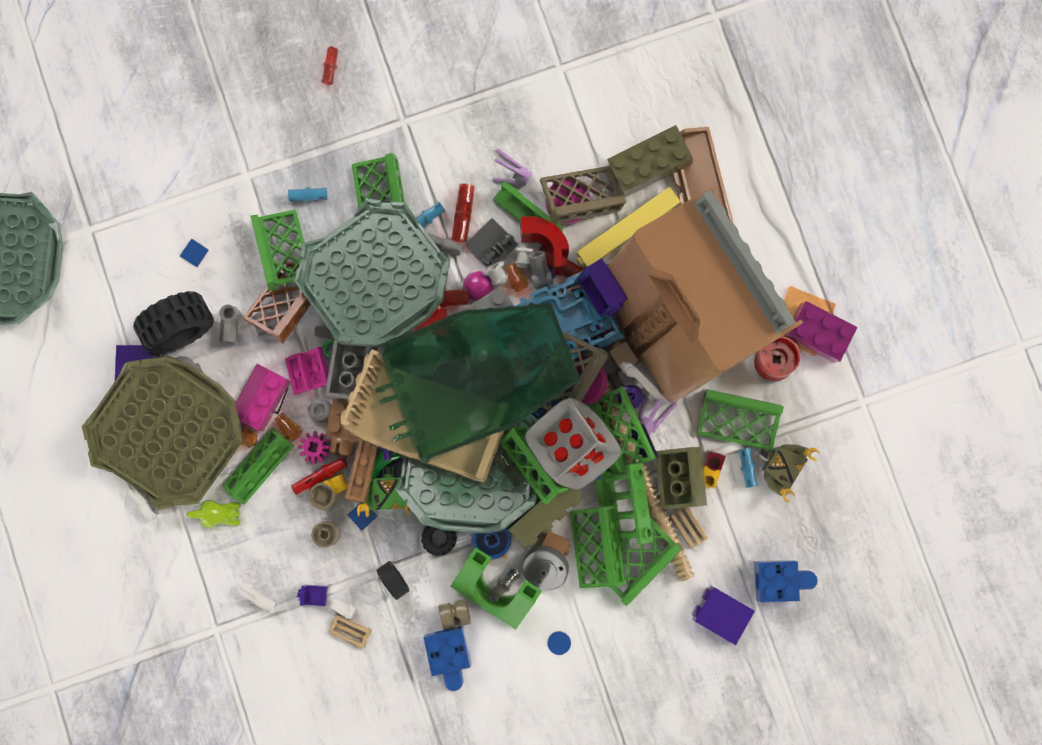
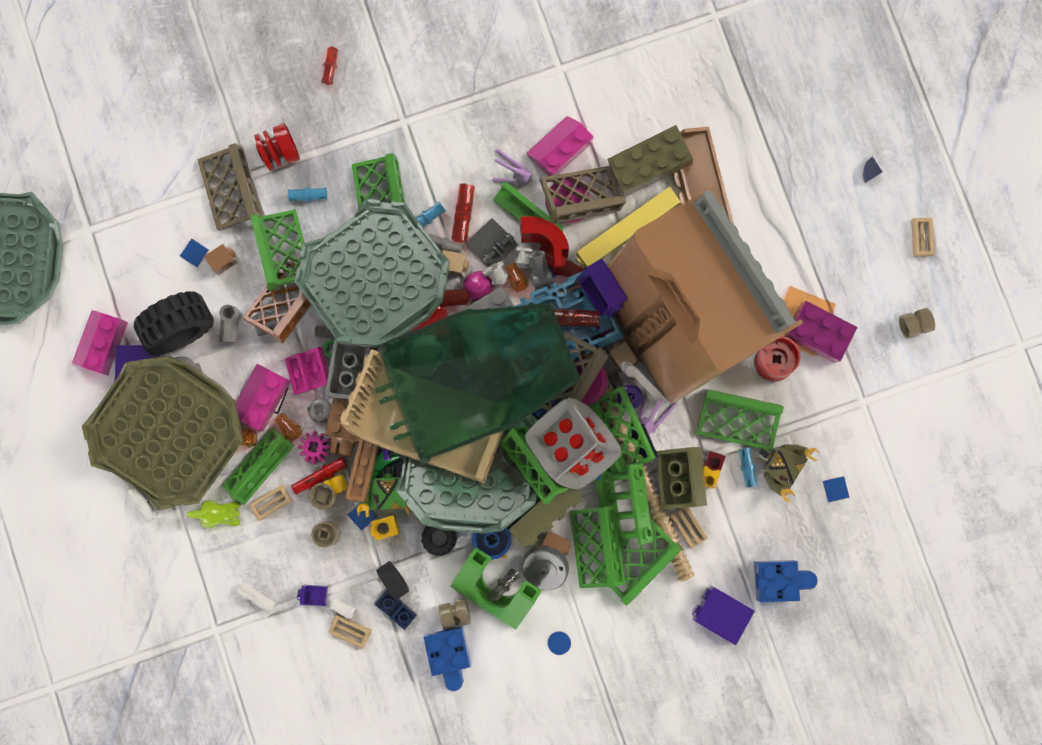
(99, 342): none -> dark pink slope
(221, 259): none -> medium nougat brick
(244, 182): none -> dark tan fence
(256, 511): none -> tan tile
(276, 147): none -> red wheel
(393, 525): none -> yellow brick
(395, 609): none -> dark blue slope
(458, 262): none -> tan brick
(561, 146): none -> dark pink slope
(577, 317): none -> clear red axle
(836, 489): none -> blue sticker
(871, 170): none -> dark blue tile
(915, 240): none -> tan tile
(919, 322): none -> dark tan wheel

